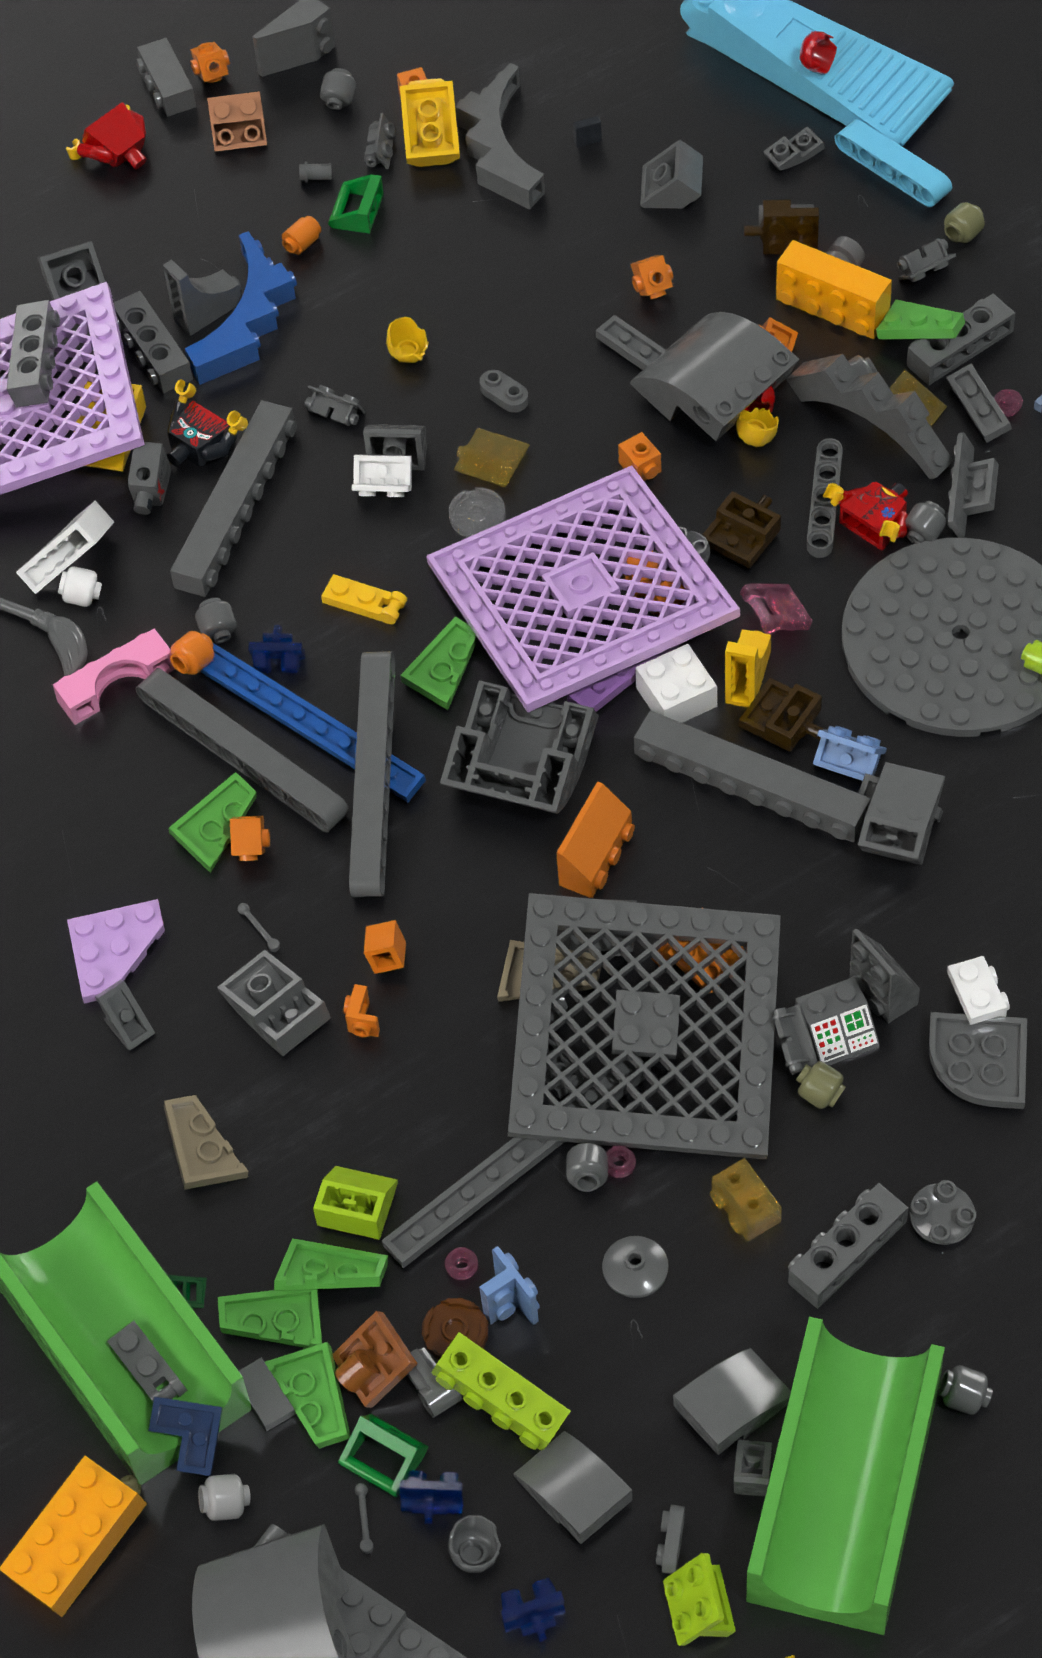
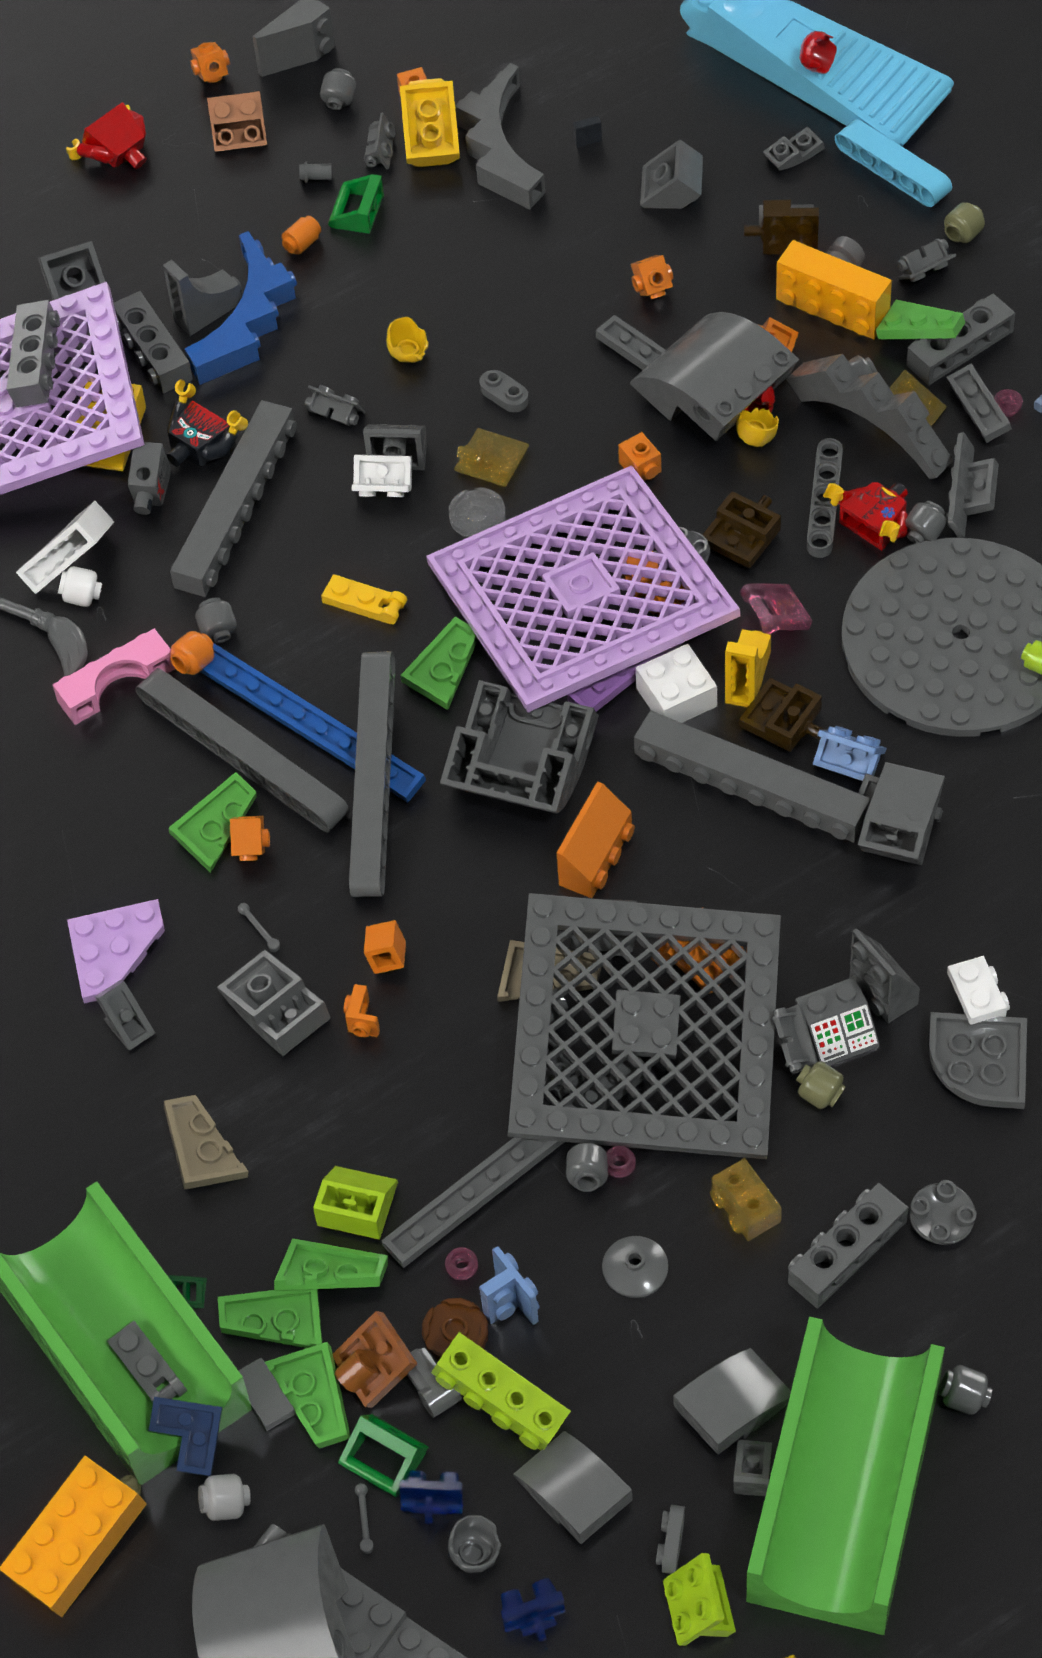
(165, 77): dark grey brick -> none
(276, 646): clear blue hips -> none

